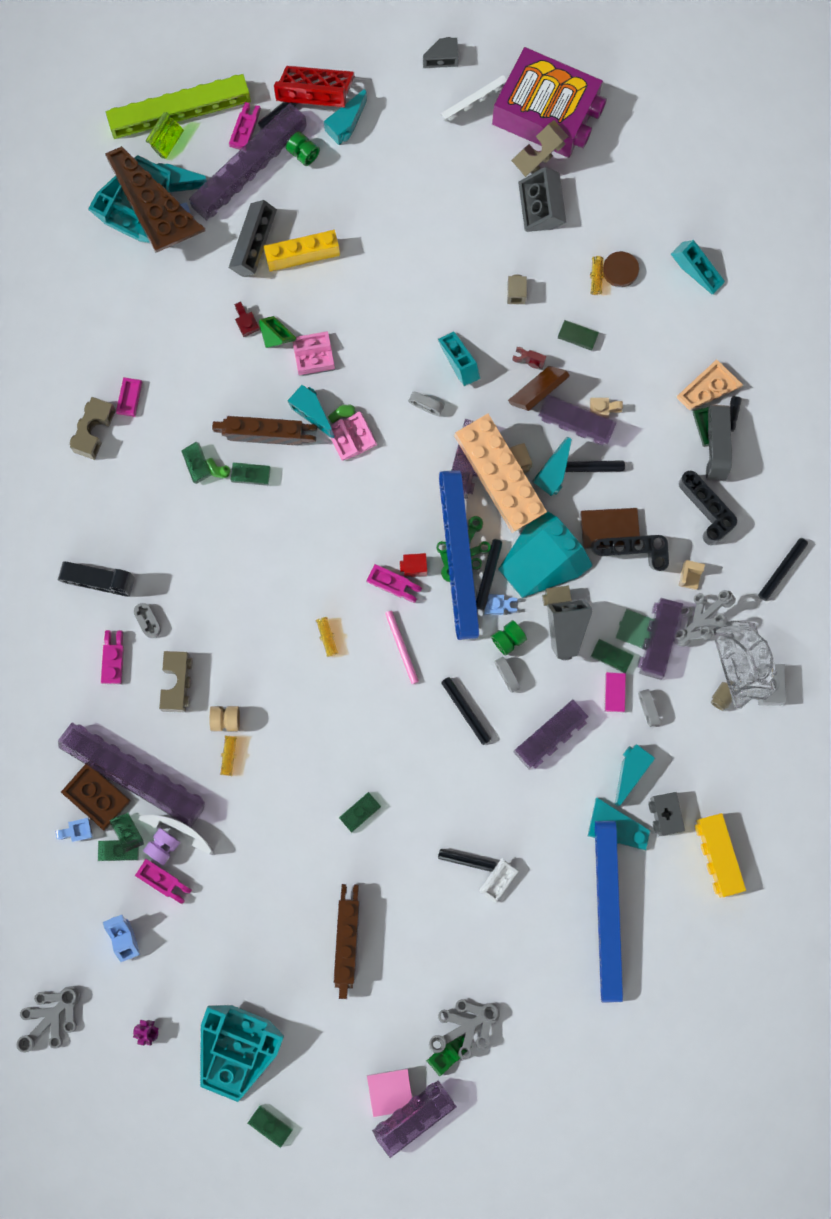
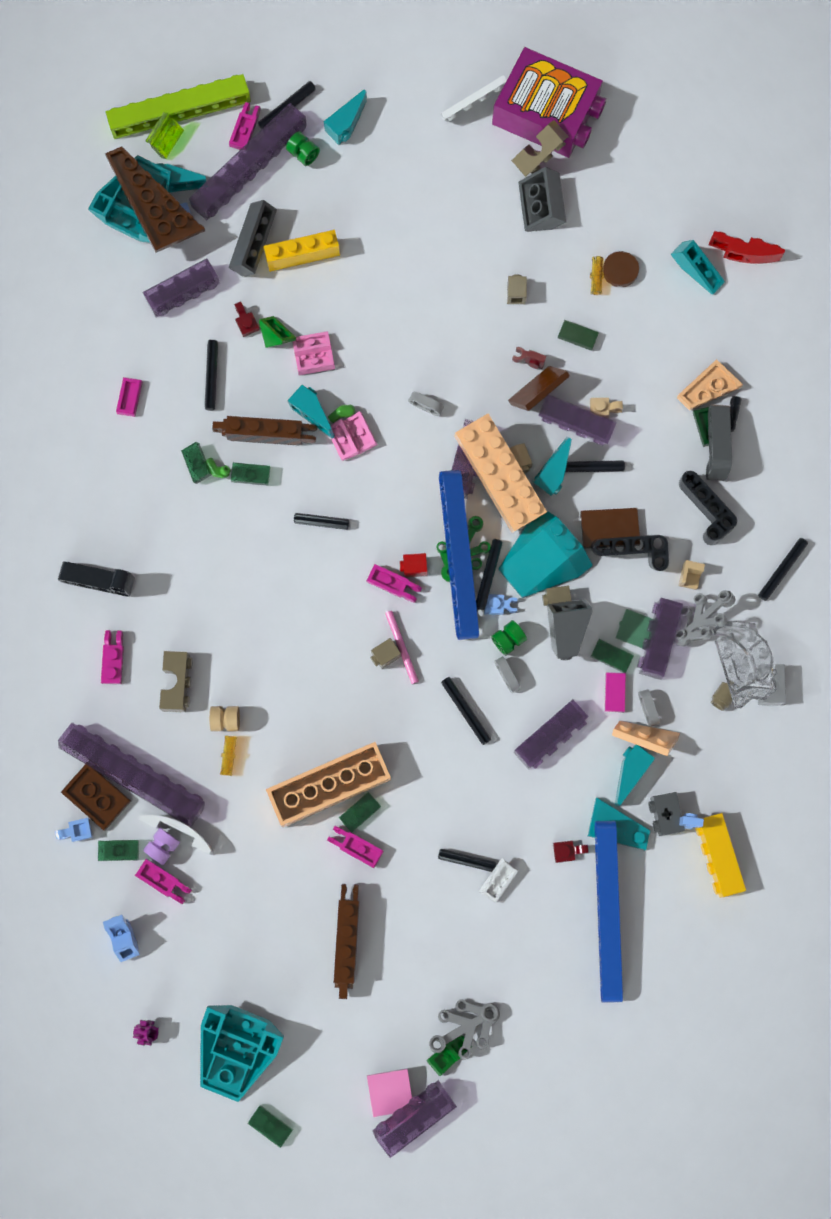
(52, 1017): light grey plant -> none
(96, 413): dark tan arch -> none
(126, 832): clear green plate -> none
(143, 622): light grey beam -> none
(181, 288): none -> clear purple brick
(211, 375): none -> black axle
(318, 93): red fence -> none
(321, 521): none -> black axle
(327, 636): clear yellow pin -> none
(328, 784): none -> light nougat brick
(357, 847): none -> dark pink hinge
(385, 654): none -> dark tan brick
(442, 54): dark grey slope -> none
(459, 358): teal slope -> none
(566, 851): none -> dark red plate
(648, 737): none -> light nougat wing
(691, 820): none -> light blue plate
(753, 252): none -> red slope

